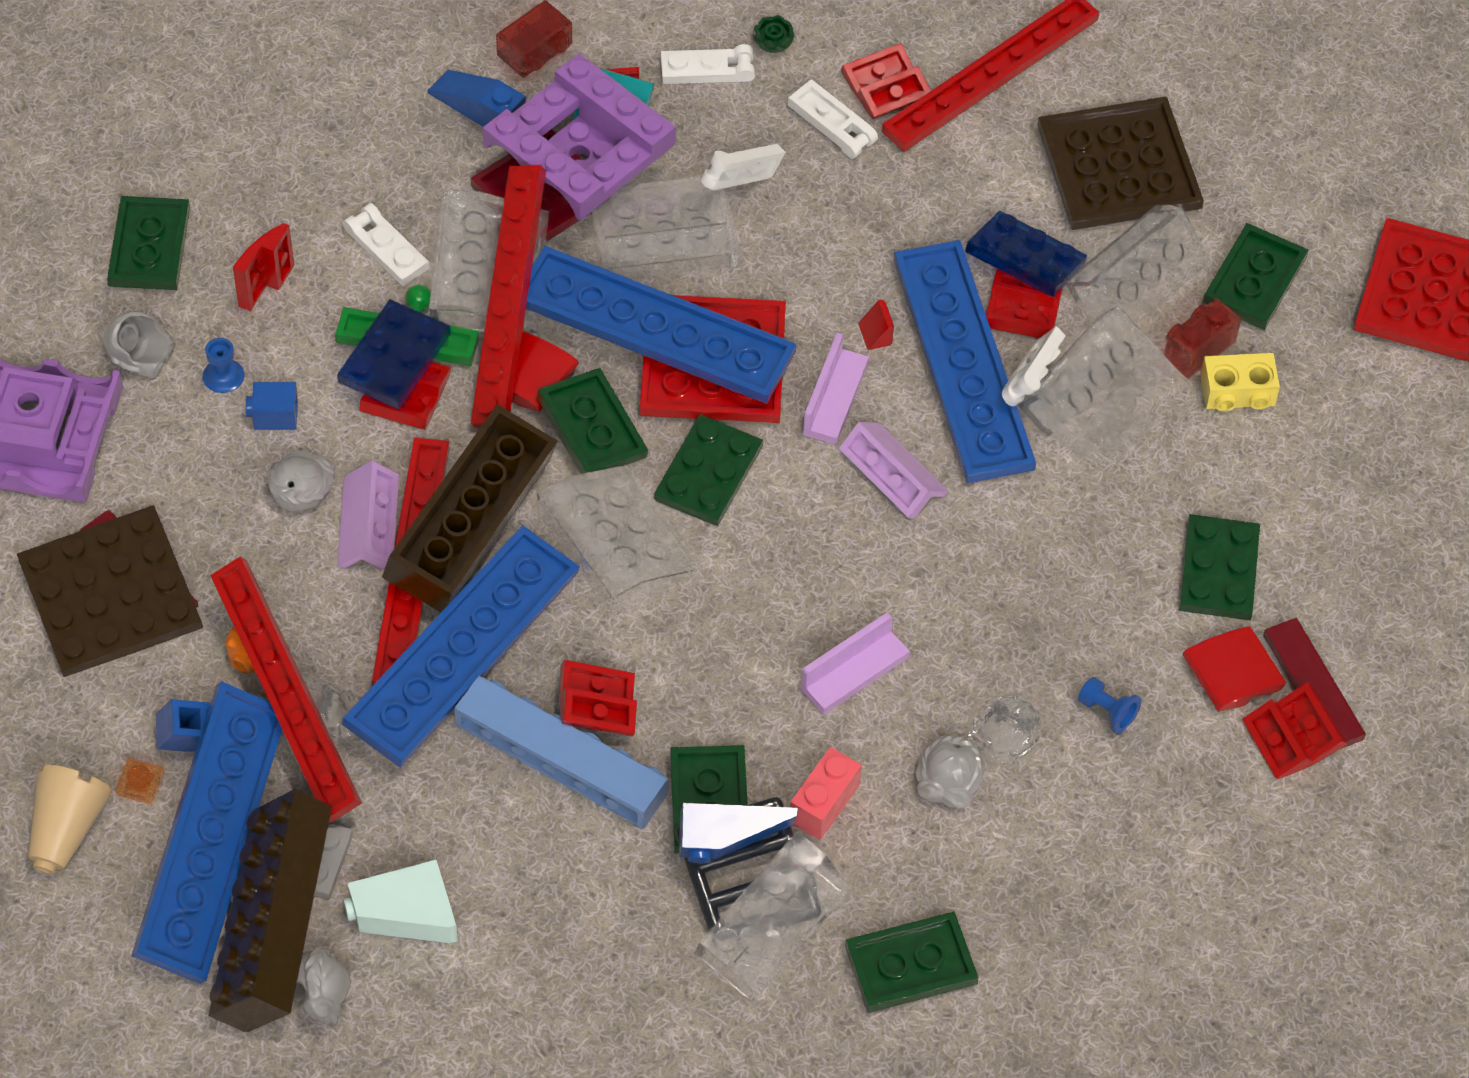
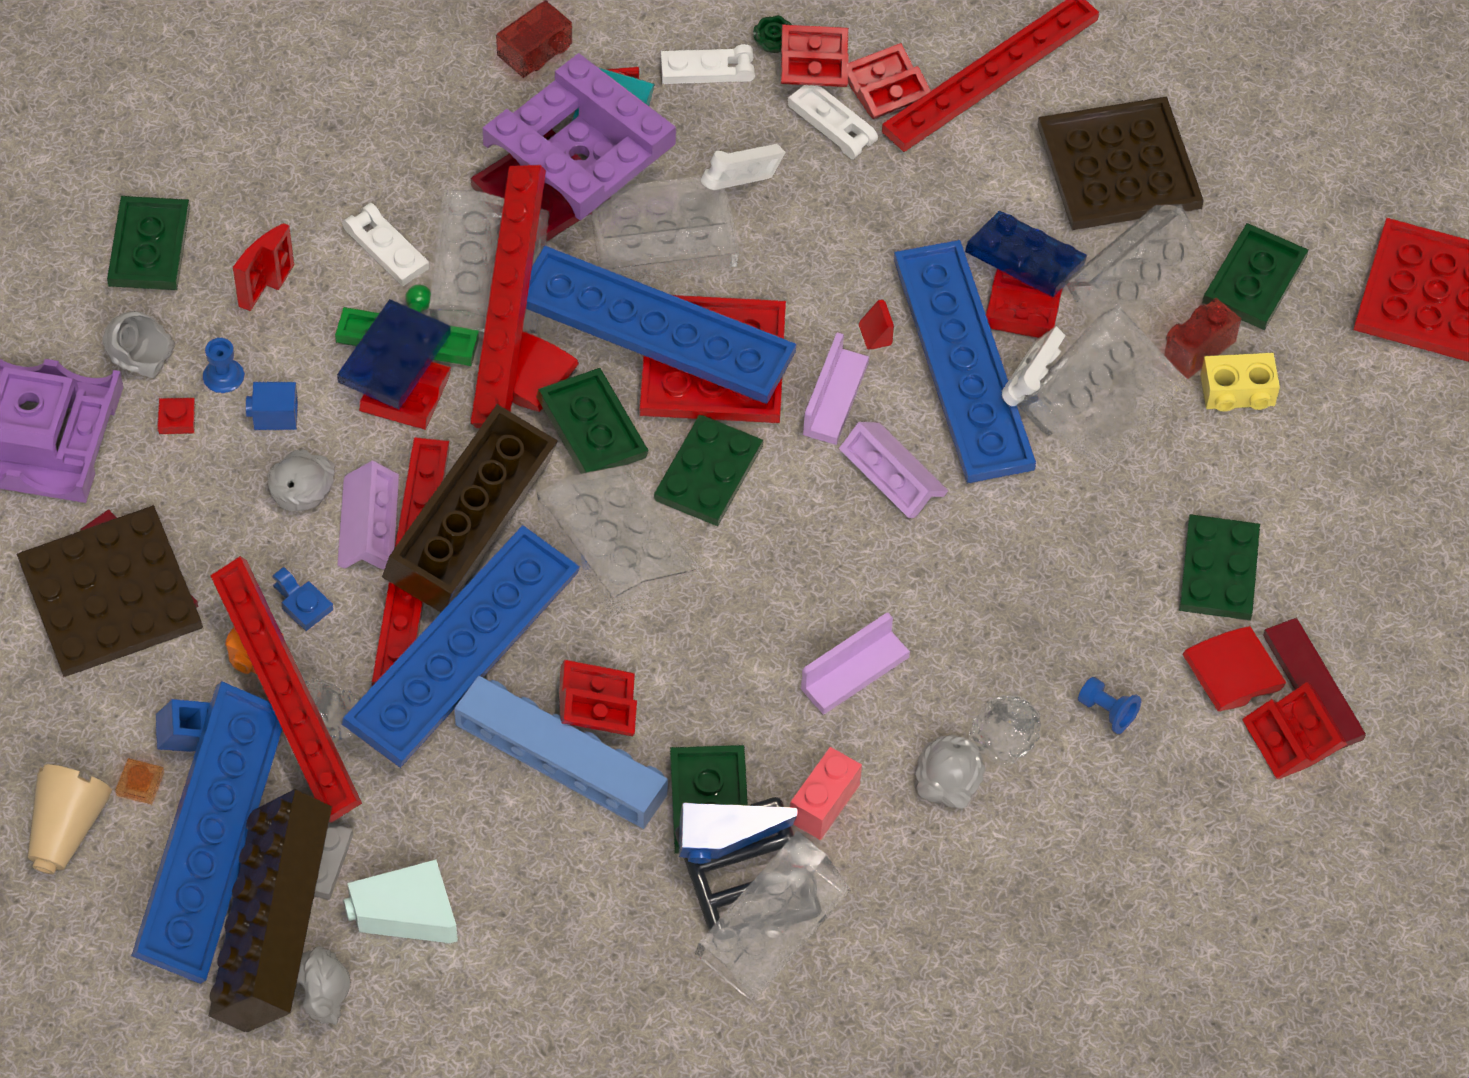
(176, 416): none -> red plate
(304, 603): none -> blue plate
(476, 96): blue slope -> none
(814, 55): none -> slope
(911, 962): dark green plate -> none

